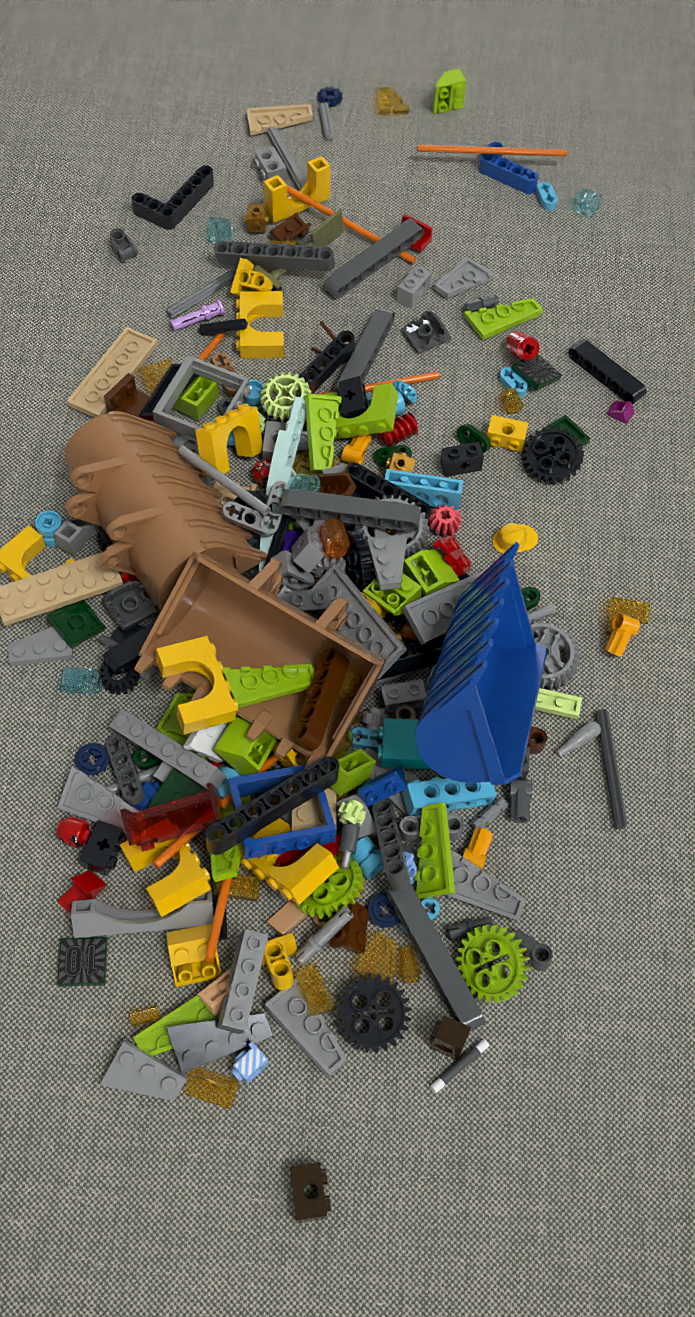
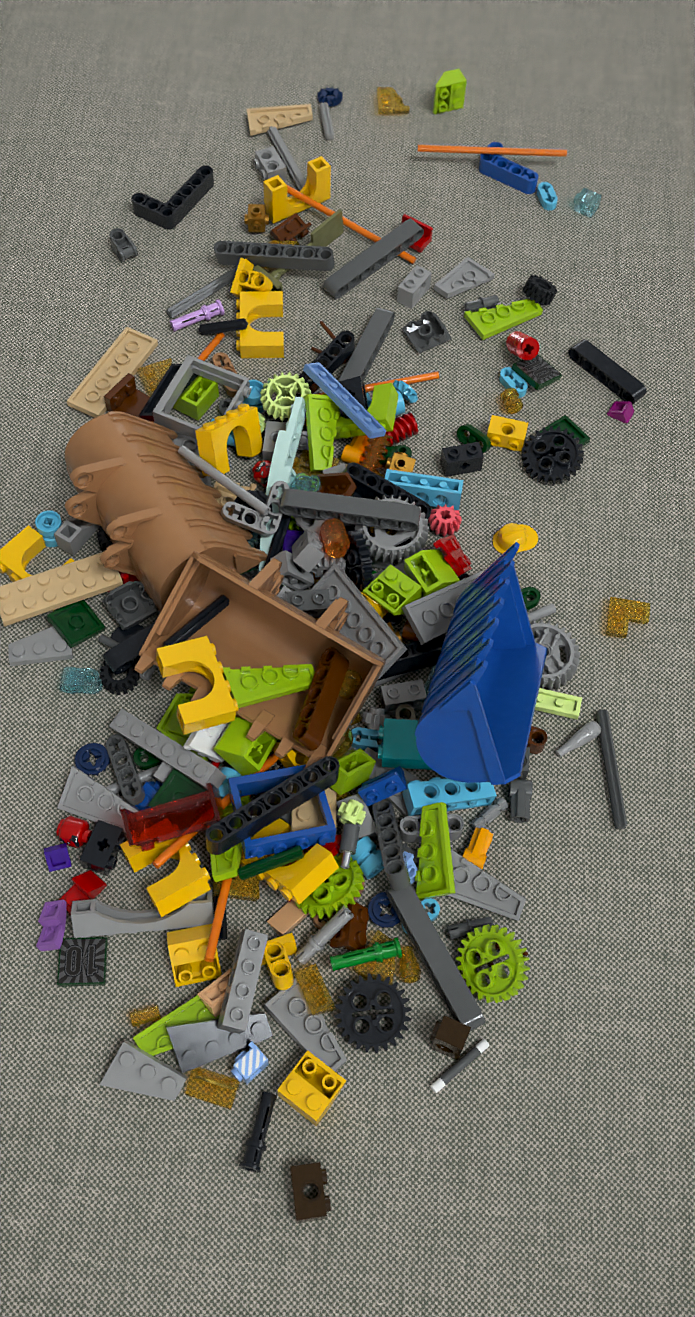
(53, 922): none -> medium lavender slope
(57, 857): none -> dark purple plate
(198, 621): none -> black axle
(219, 230): clear light blue brick -> none
(256, 1143): none -> black pin
(271, 862): none -> dark green axle
(311, 1088): none -> yellow slope
(344, 400): none -> medium blue tile
(375, 453): none -> clear orange piece
(377, 953): none -> green pin
(388, 560): light grey wing -> none
(533, 949): dark grey piece -> none
(540, 290): none -> black tyre
(623, 629): light orange piece -> none

